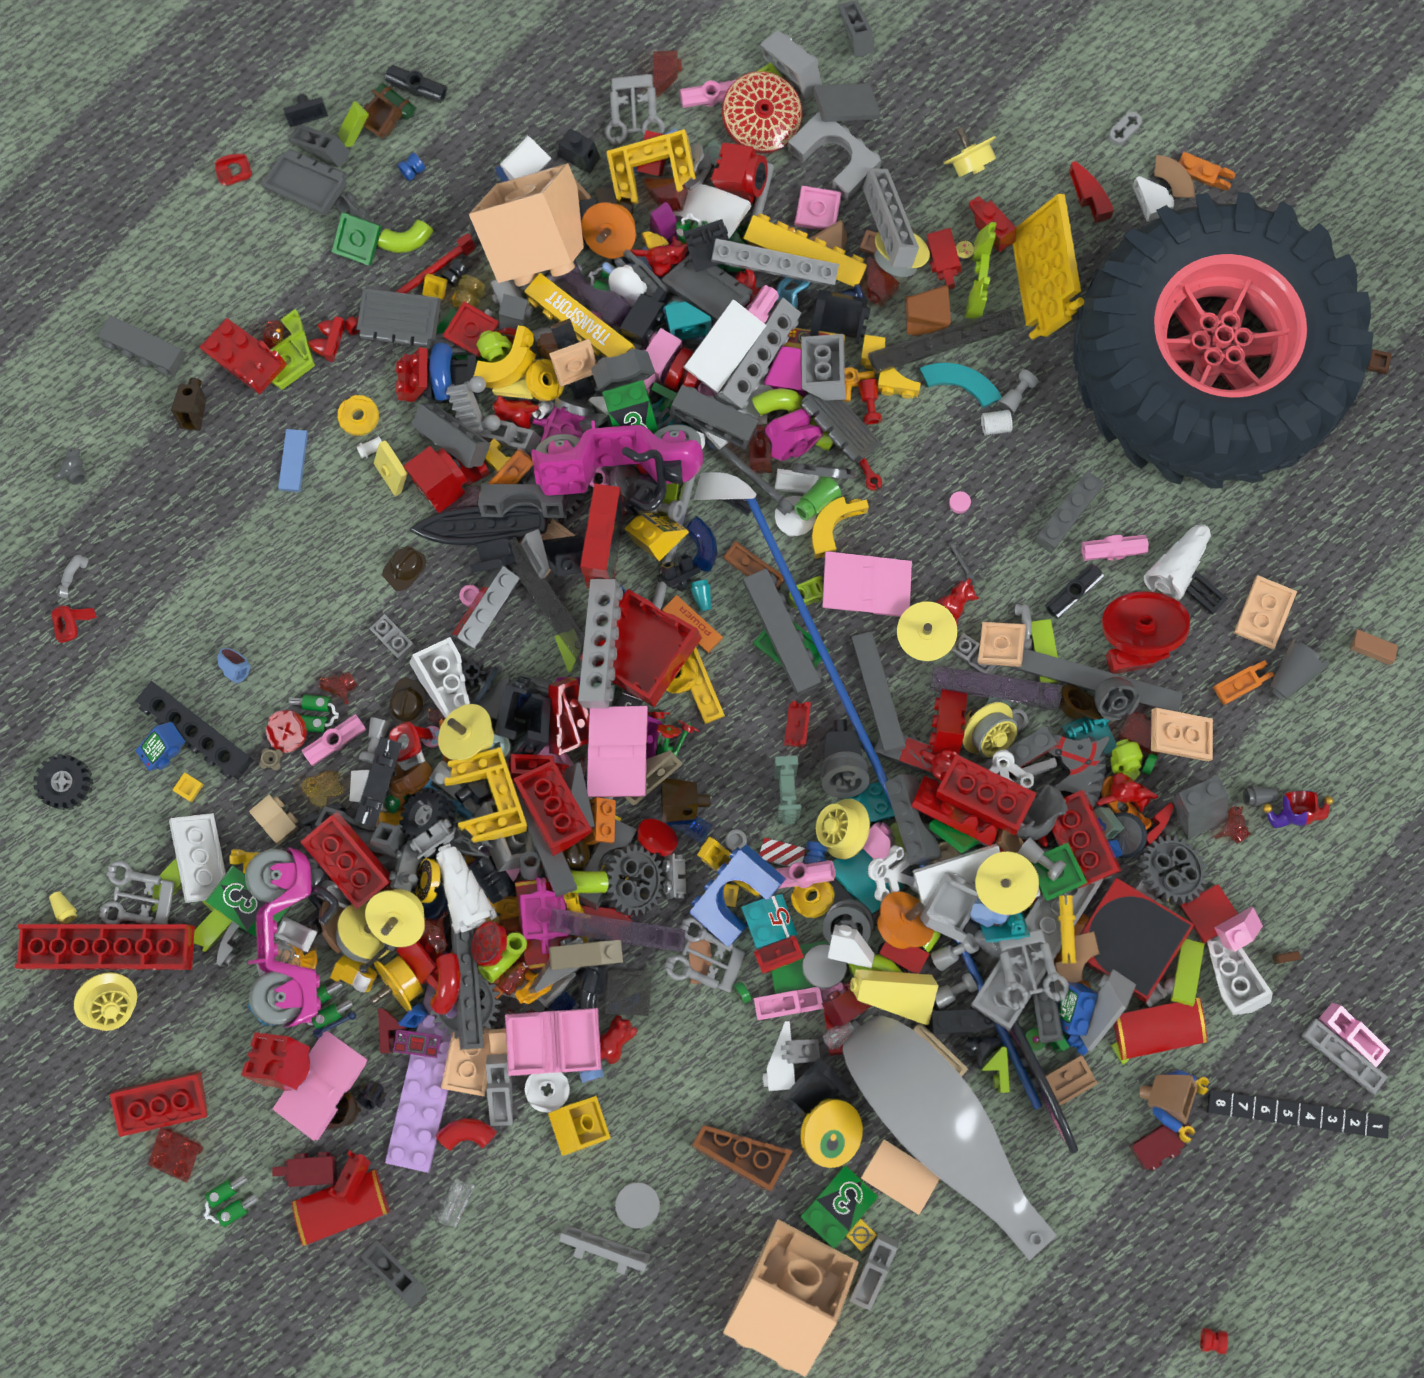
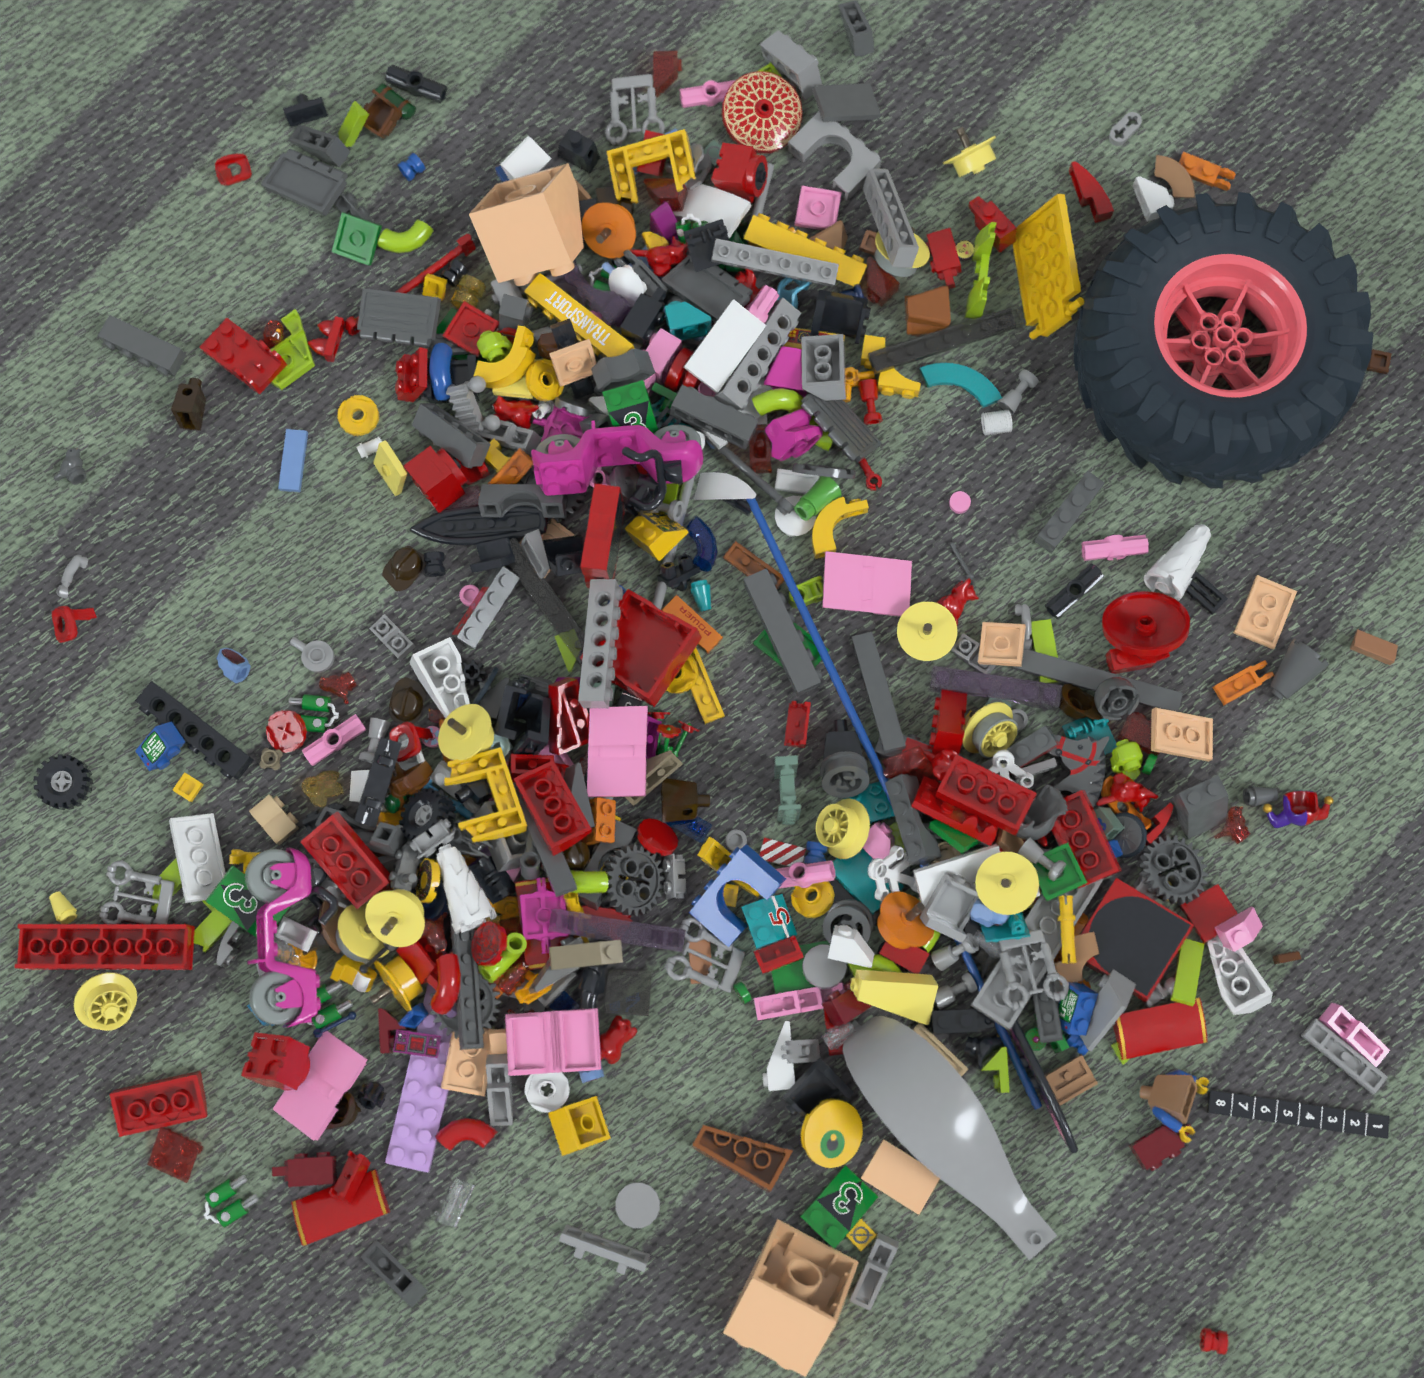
(316, 655): none -> light grey piece
(434, 564): none -> black wheel
(909, 763): none -> clear red hinge

